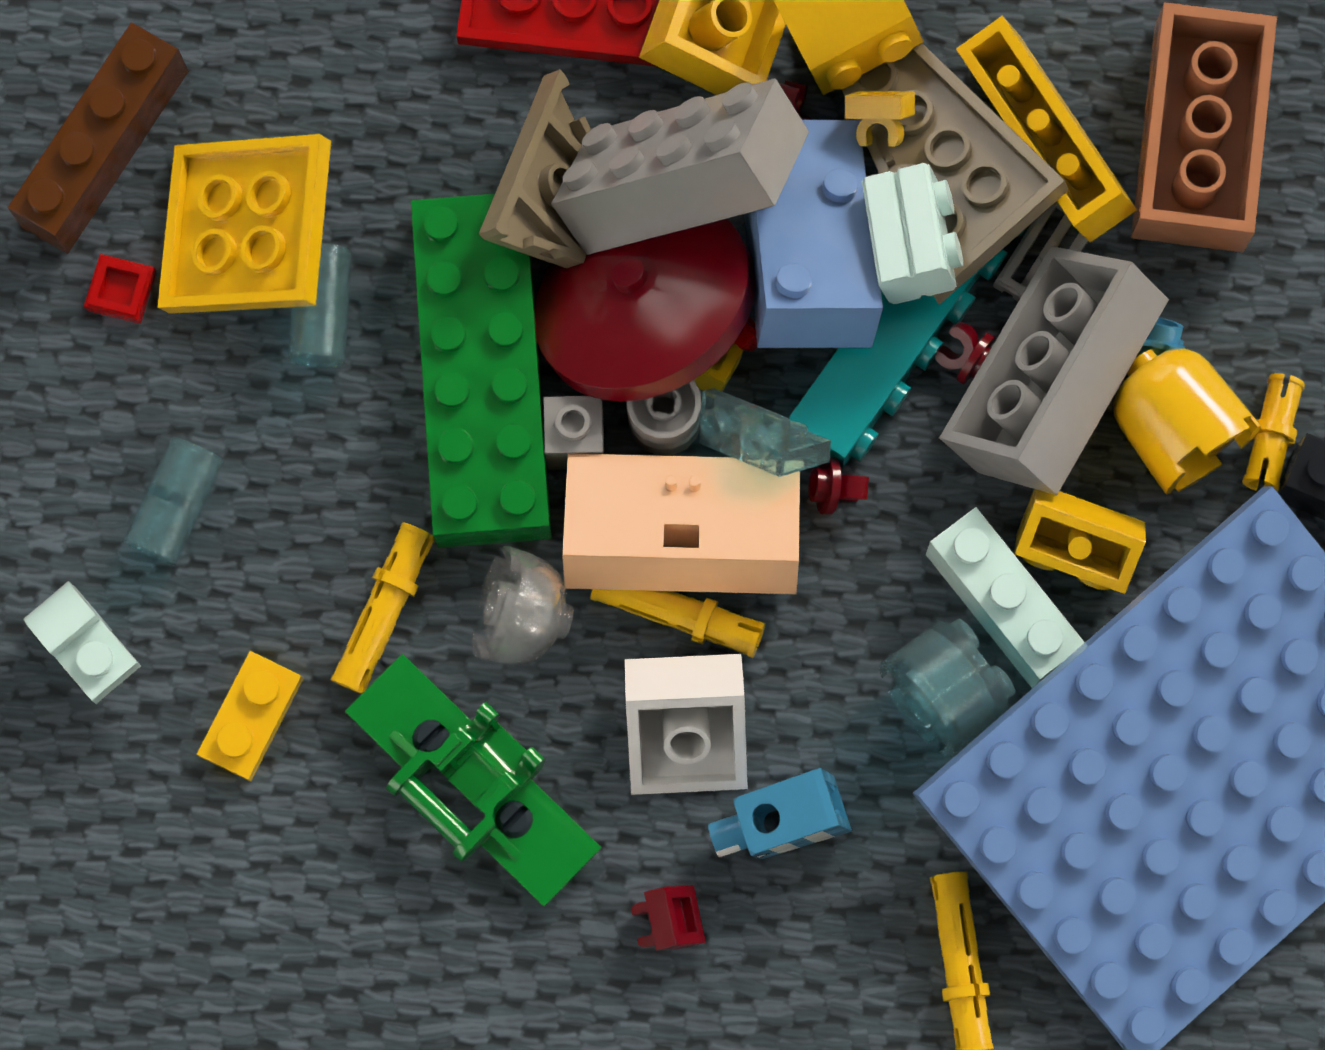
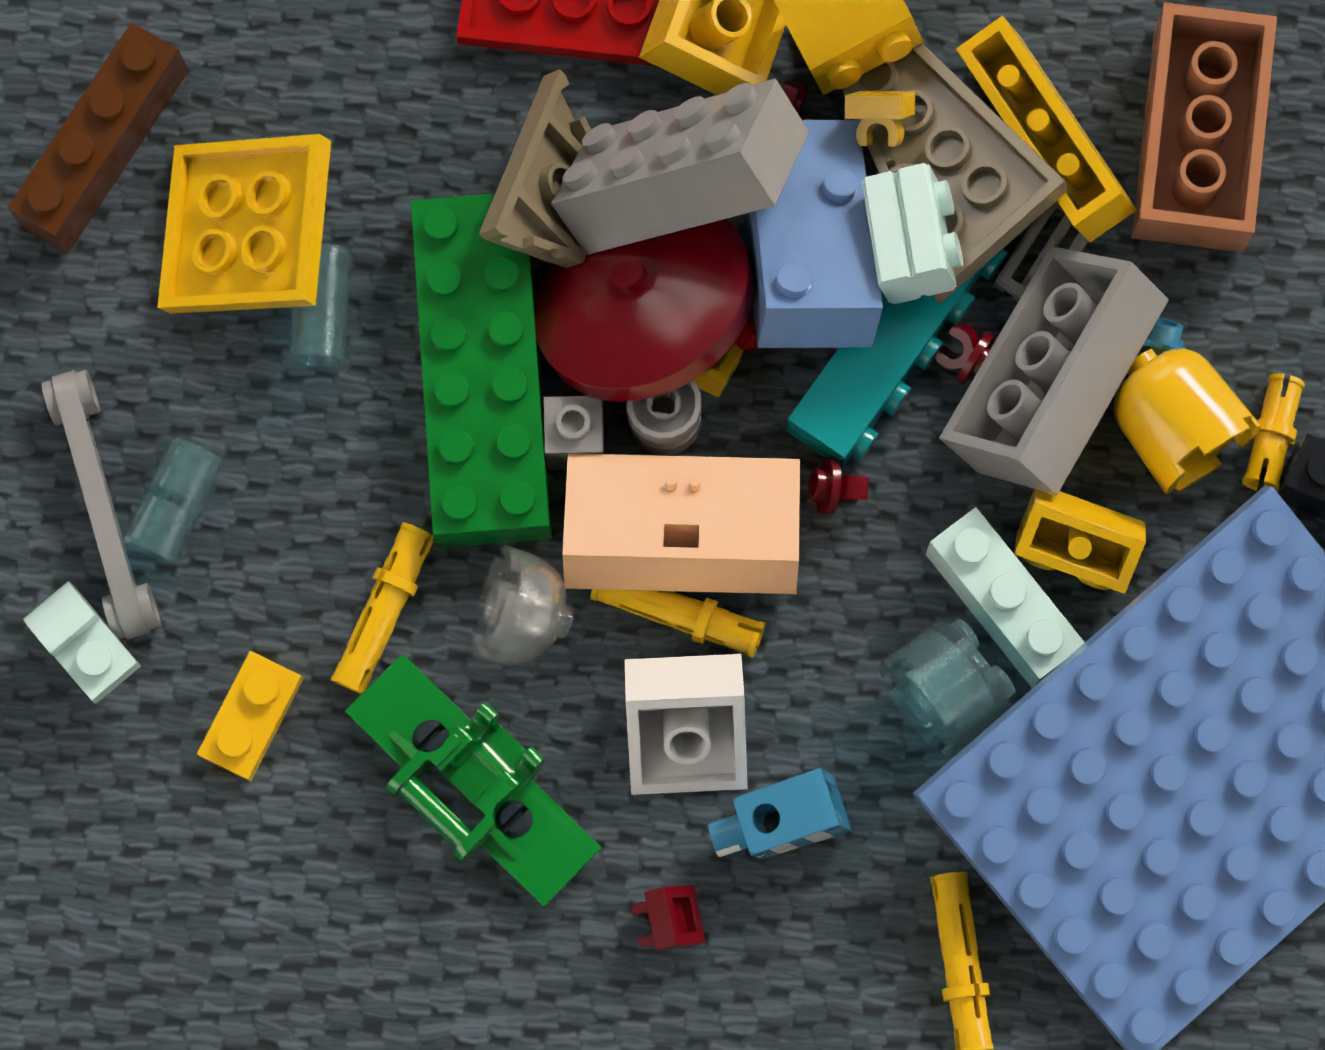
(120, 288): red tile -> none
(129, 607): none -> light grey piece
(759, 435): clear light blue bracket -> none

